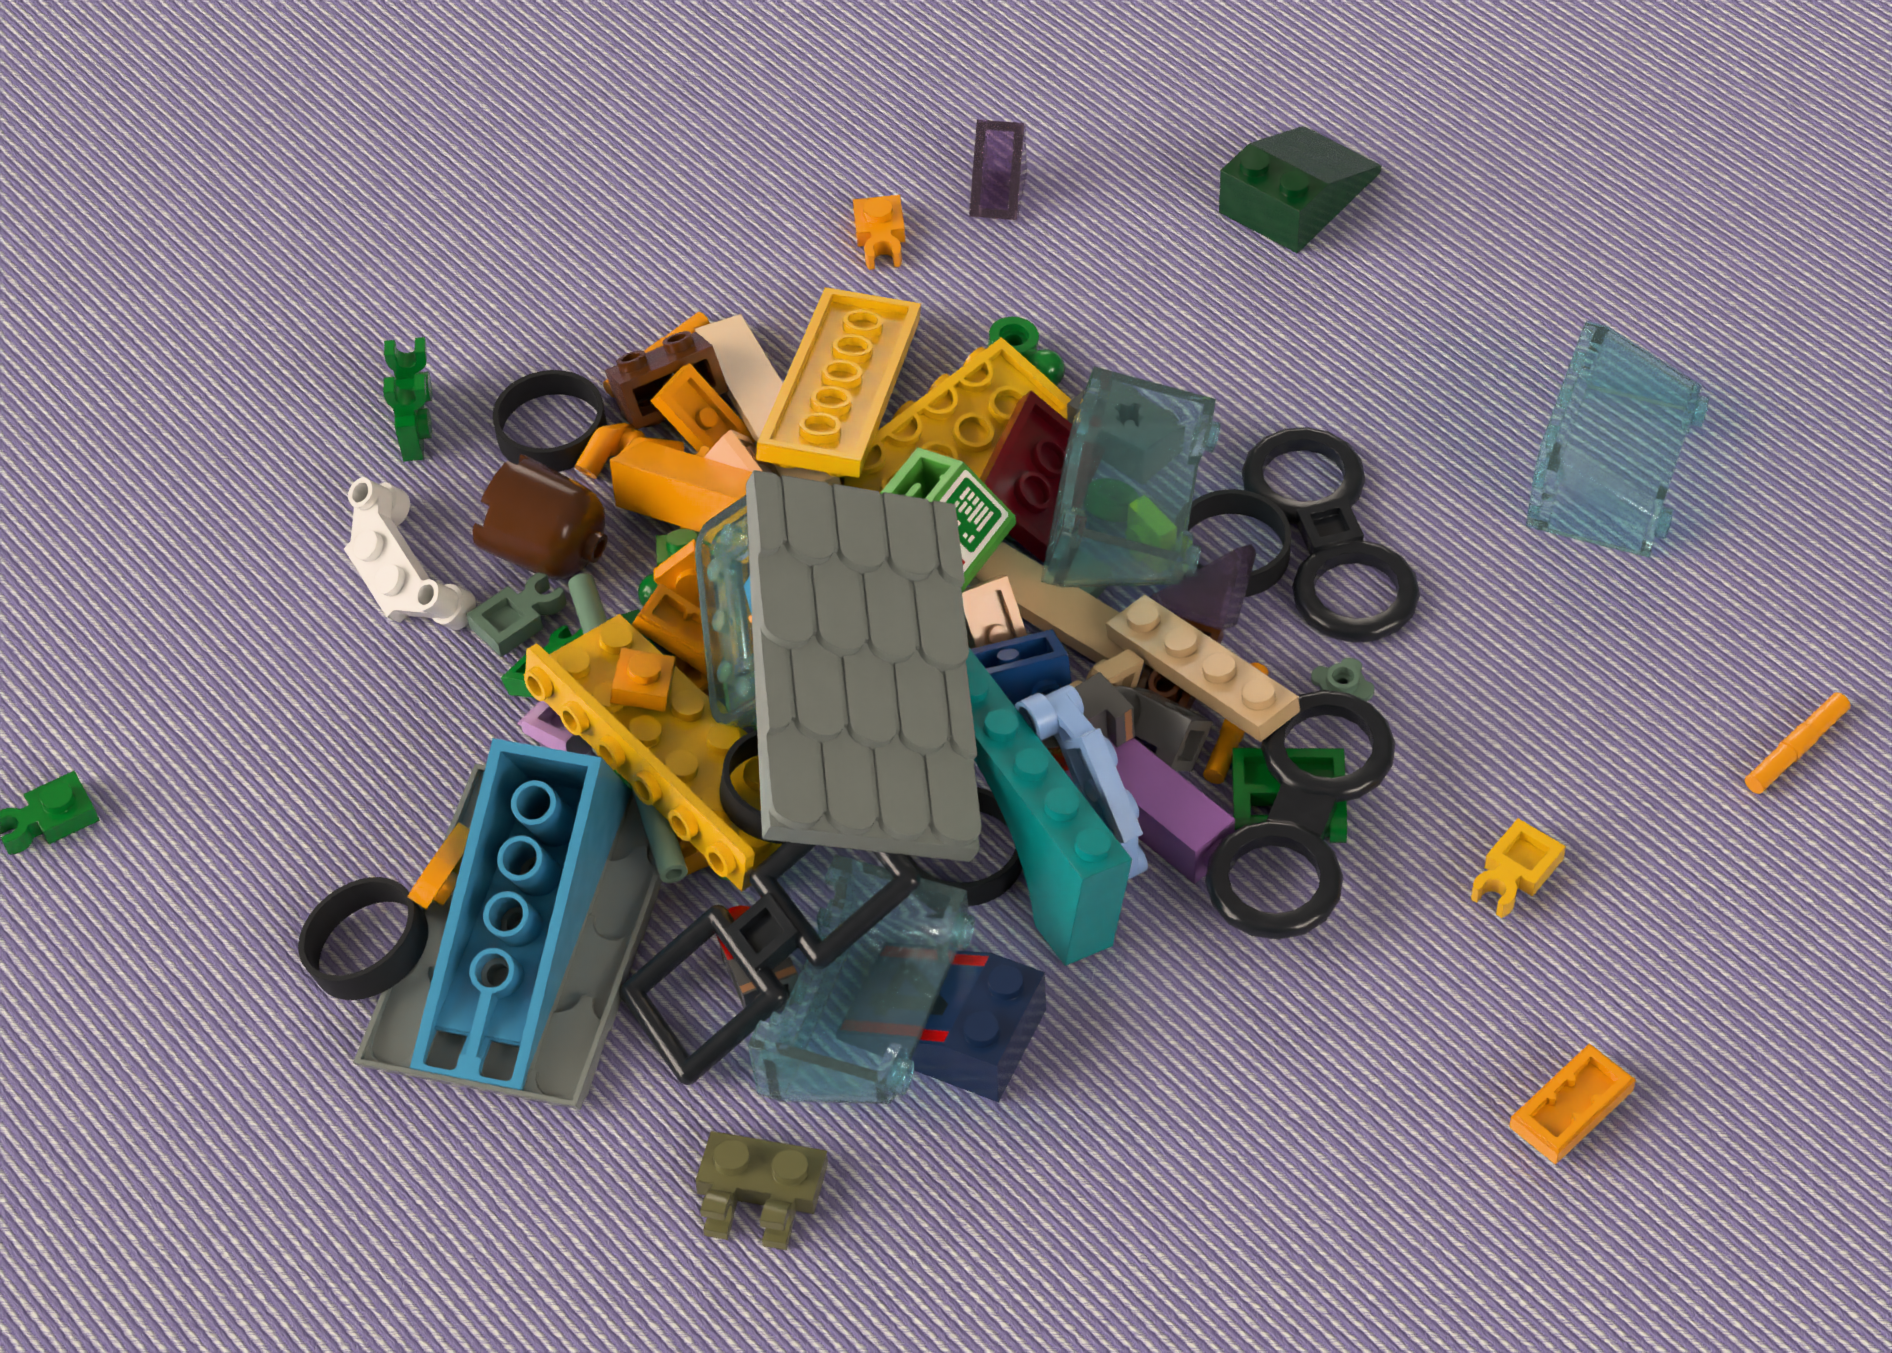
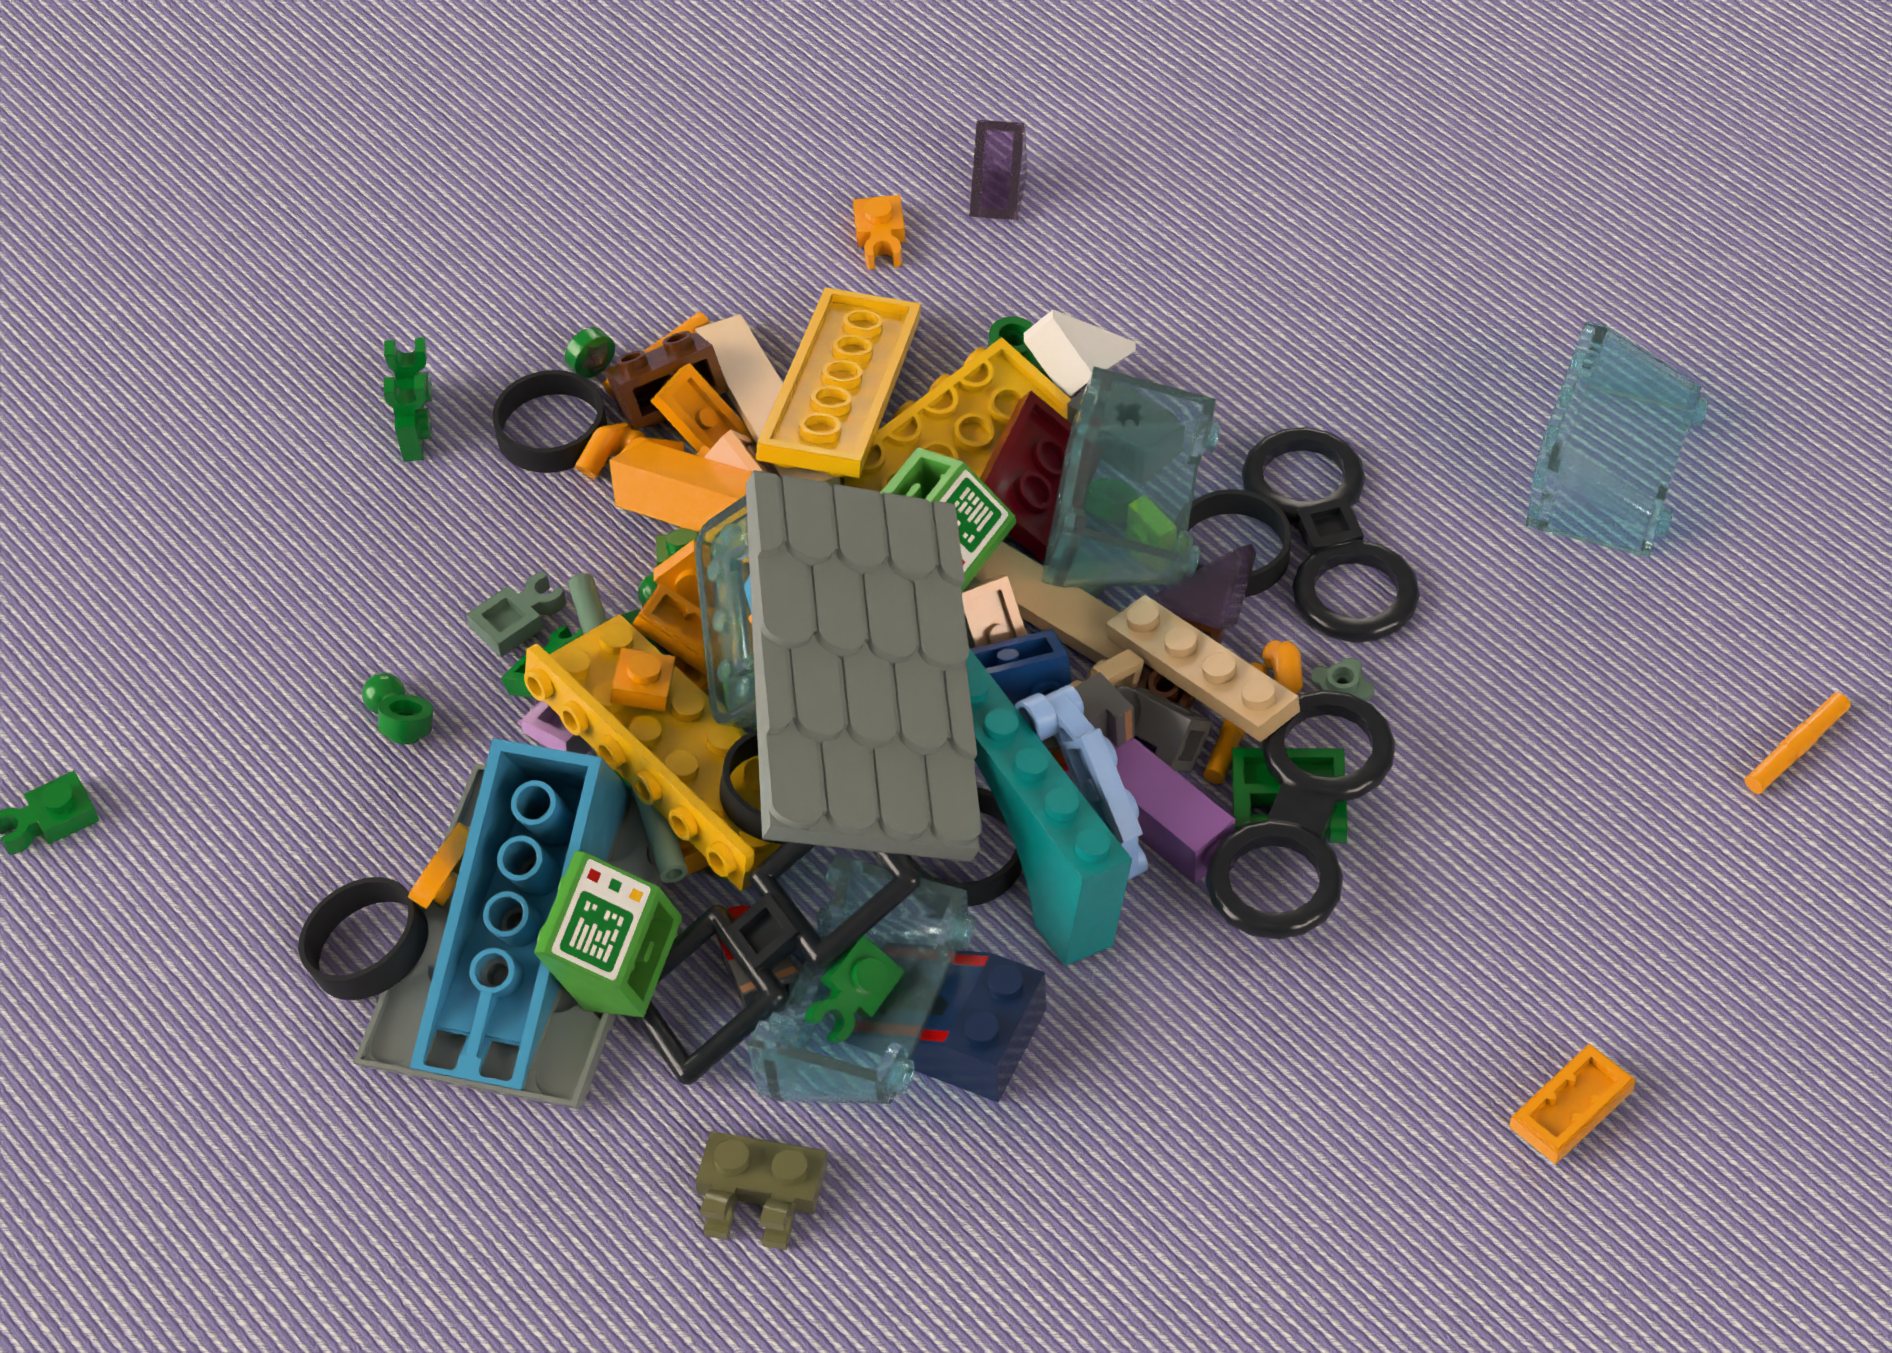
(391, 566): white plate -> none
(399, 715): none -> green plate
(541, 520): reddish brown cylinder -> none
(589, 352): none -> green tile
(607, 936): none -> slope
(858, 984): none -> green plate
(1072, 348): none -> white slope
(1286, 664): none -> light orange arm
(1292, 185): dark green slope -> none
(1518, 860): yellow plate -> none

